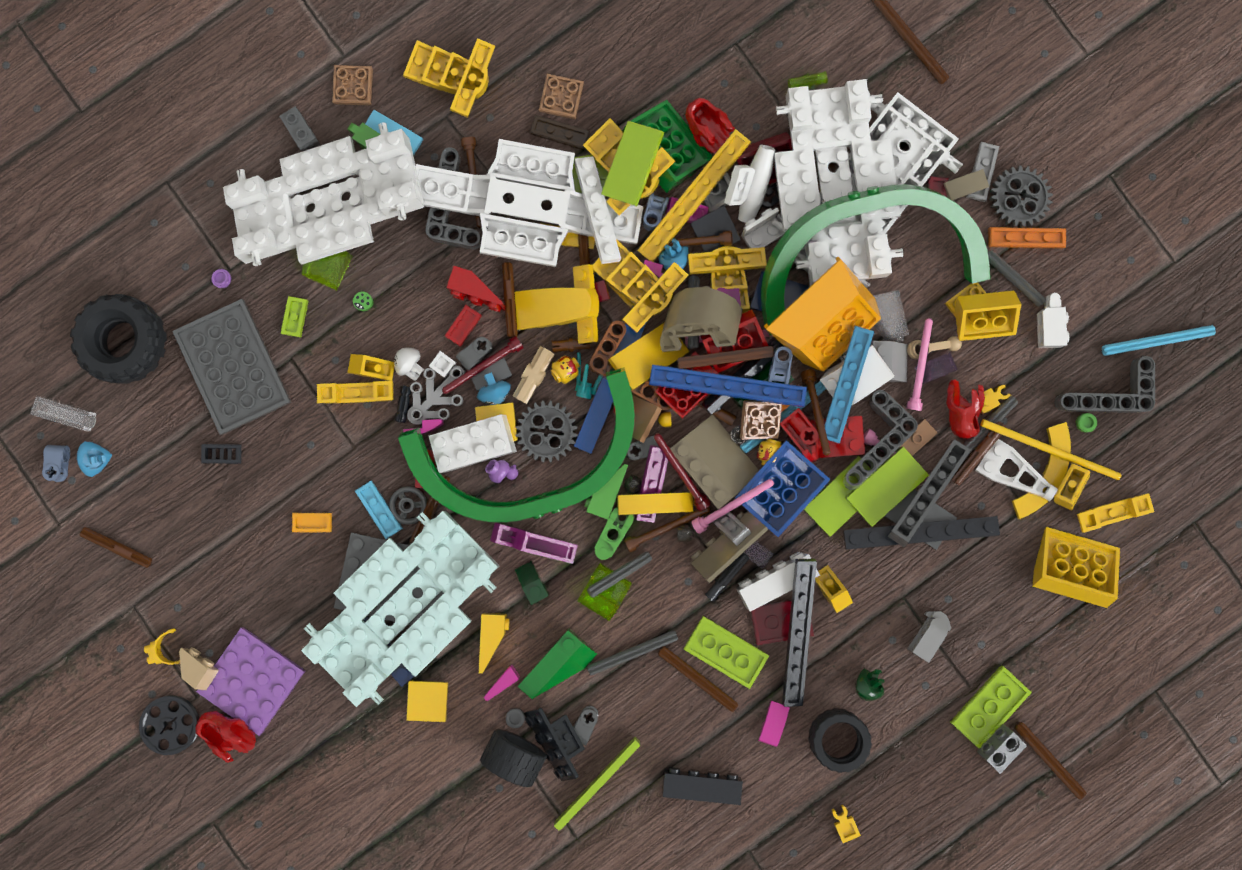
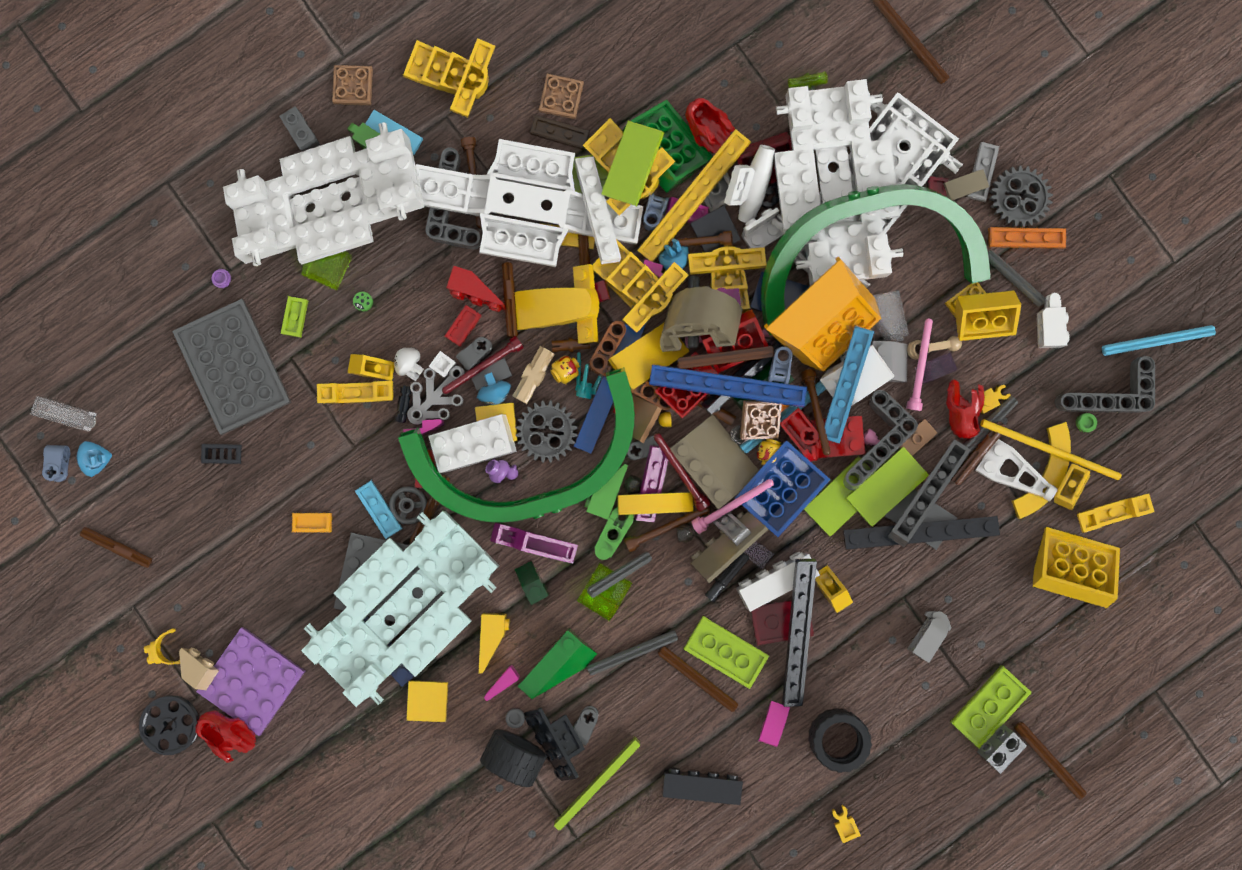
(92, 332): black tyre -> none
(869, 686): dark green piece -> none

